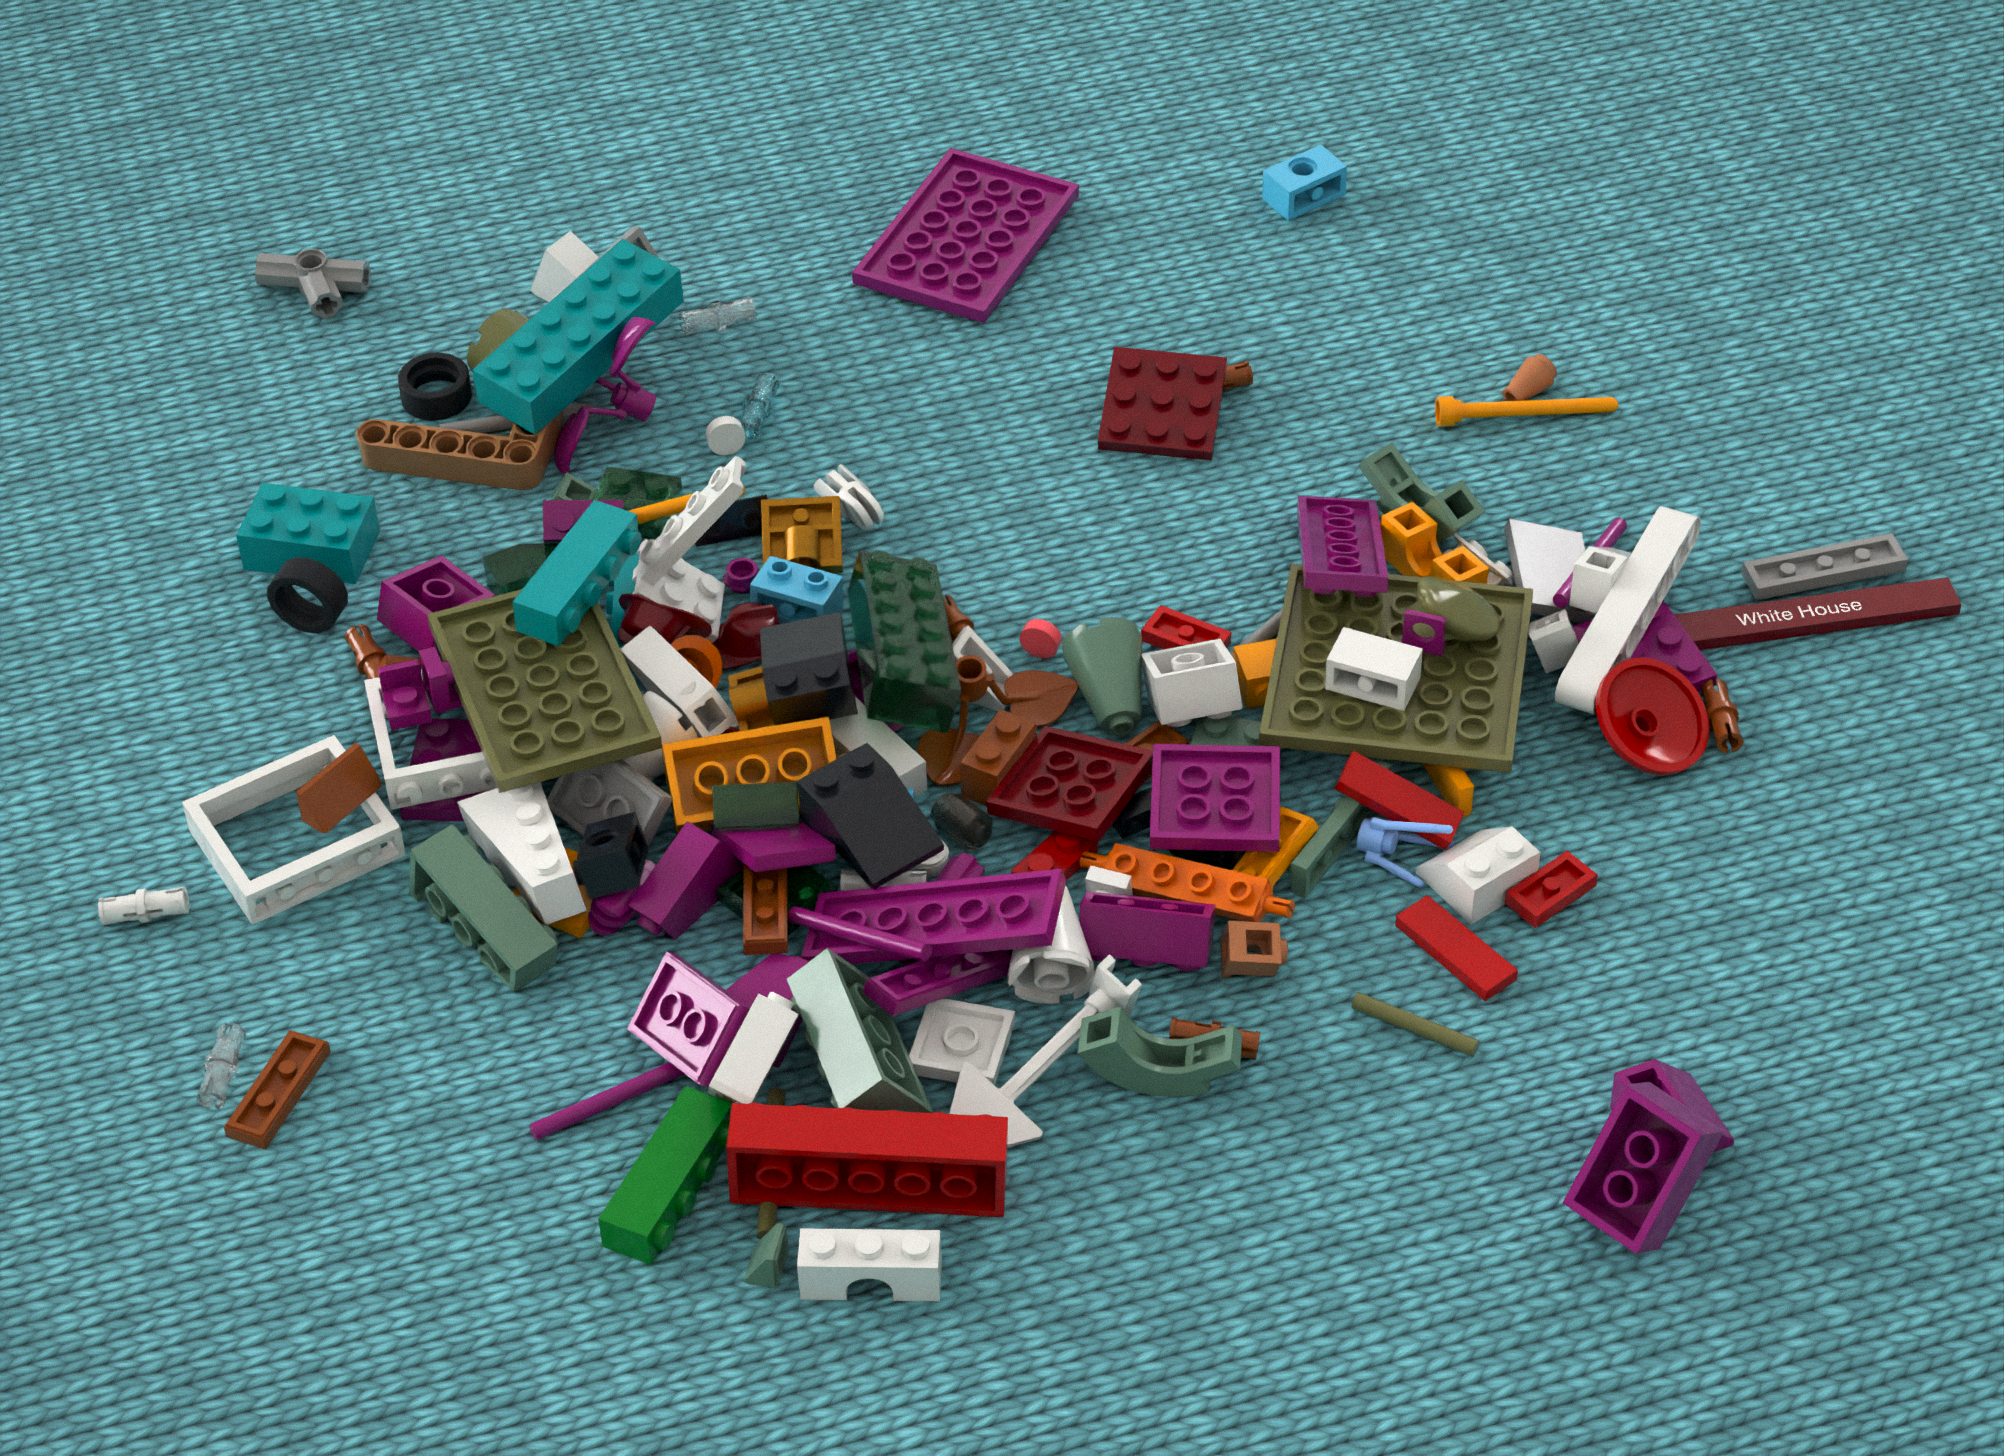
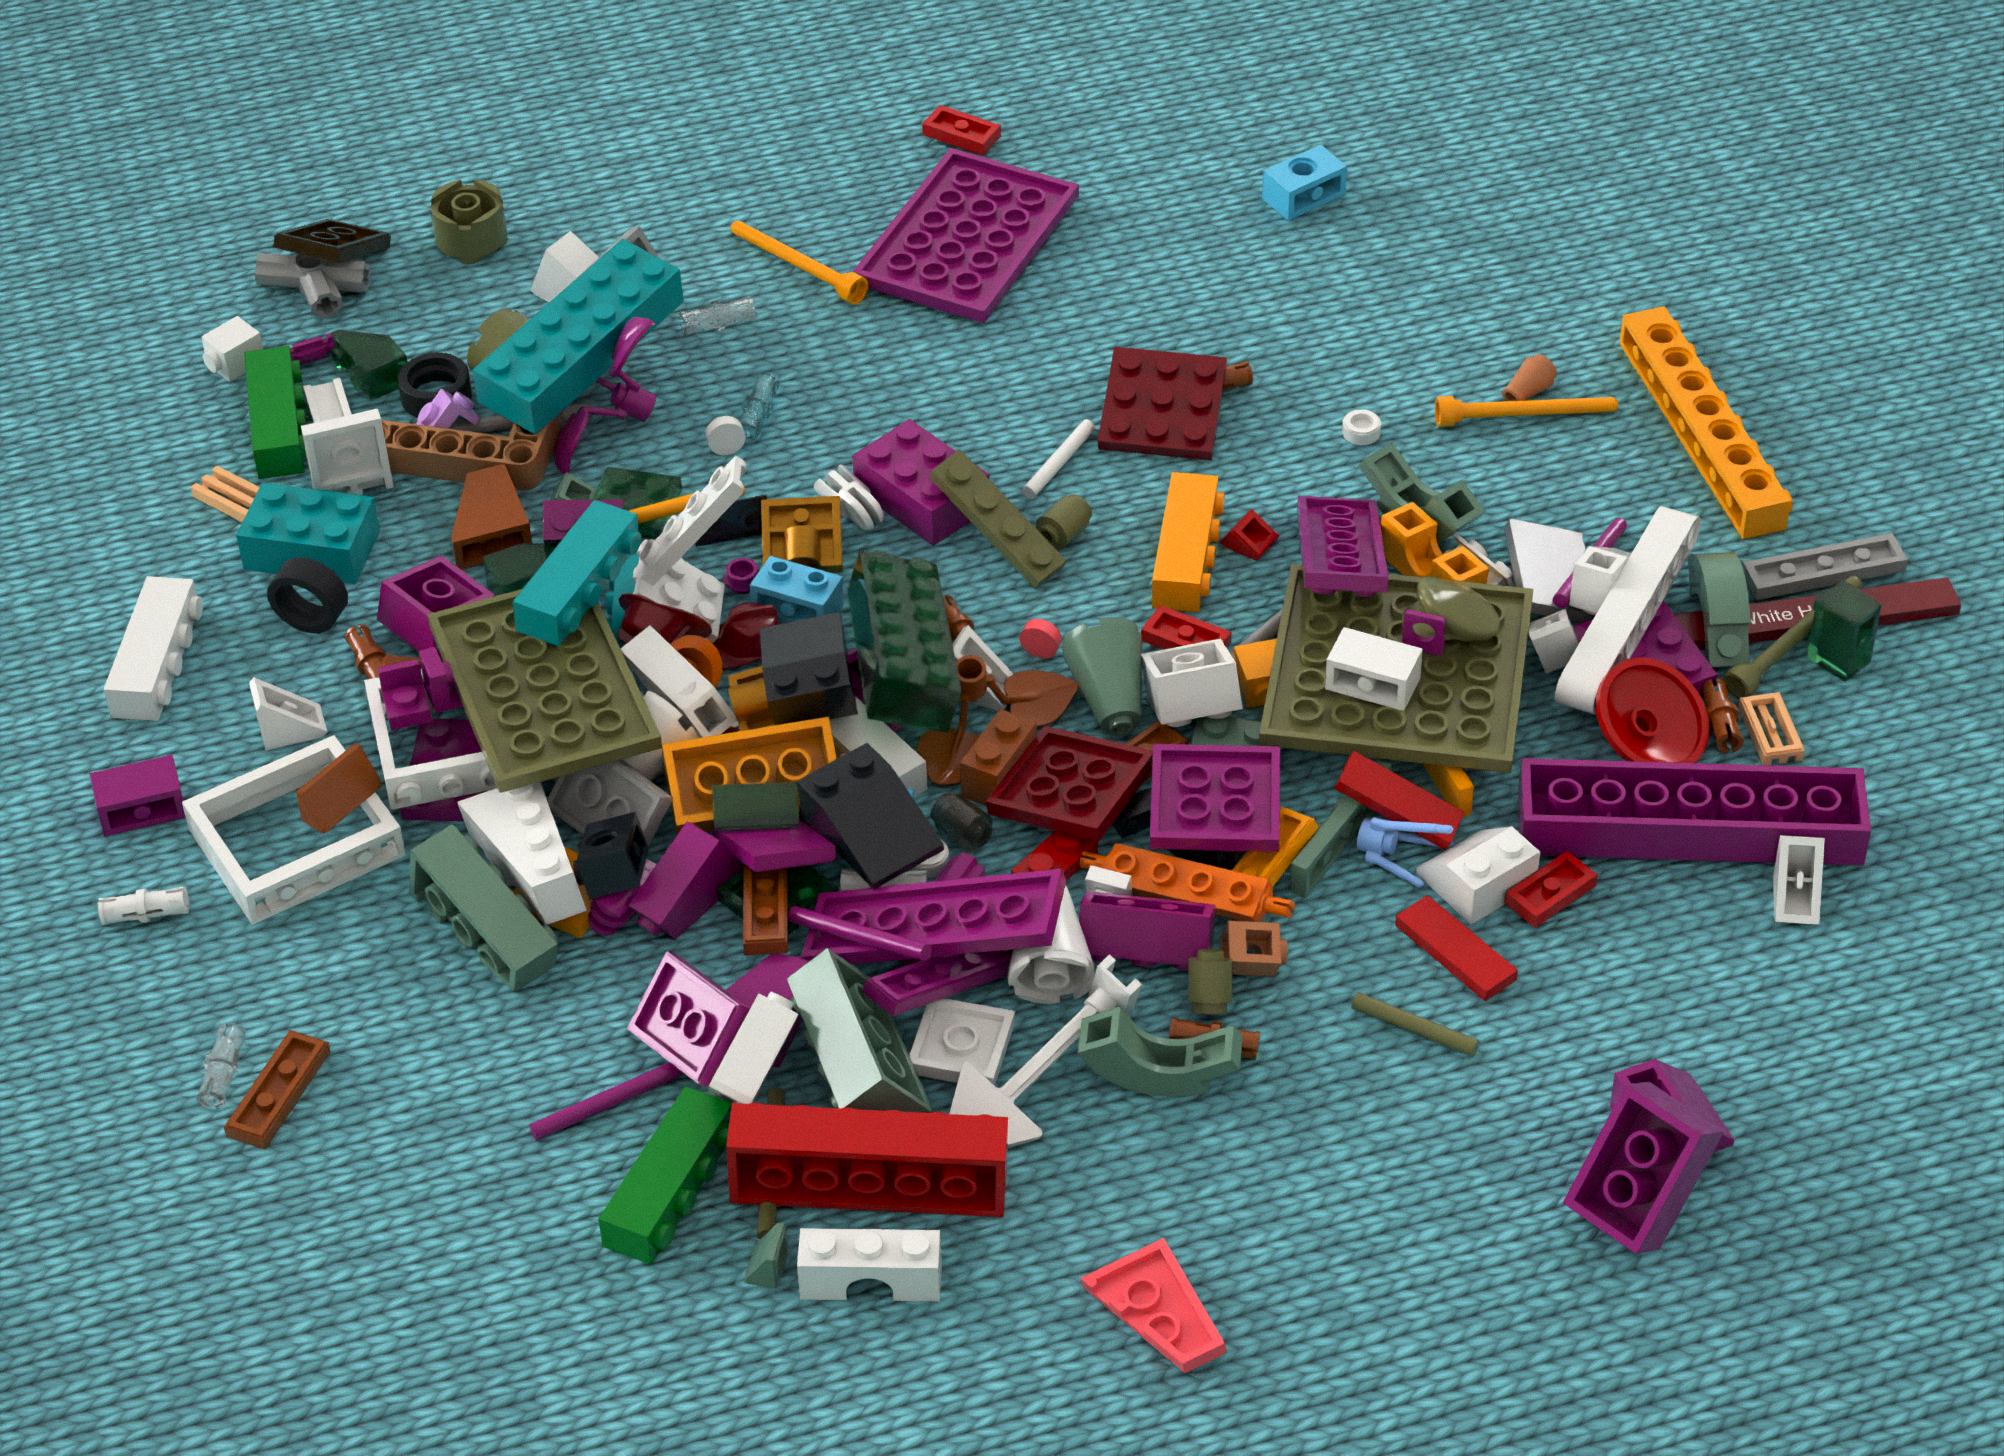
(138, 795): none -> magenta brick
(153, 648): none -> white brick
(226, 347): none -> white brick
(234, 487): none -> light nougat tile
(275, 412): none -> green brick
(285, 716): none -> white slope
(312, 349): none -> magenta axle
(332, 240): none -> dark brown tile
(343, 448): none -> white bracket
(369, 360): none -> clear green slope
(445, 410): none -> lavender bracket
(468, 220): none -> olive brick
(488, 517): none -> dark orange slope
(849, 285): none -> light orange piece
(898, 476): none -> magenta brick
(961, 129): none -> red plate
(997, 519): none -> olive plate
(1058, 459): none -> white bar
(1064, 520): none -> olive brick
(1158, 1304): none -> coral wing
(1186, 541): none -> light orange brick
(1210, 981): none -> olive brick
(1250, 536): none -> red slope
(1361, 427): none -> white tile
(1690, 810): none -> magenta brick
(1705, 423): none -> light orange brick
(1725, 606): none -> sand green arch
(1745, 678): none -> olive piece
(1757, 734): none -> light nougat tile
(1798, 879): none -> white slope
(1843, 630): none -> clear green brick

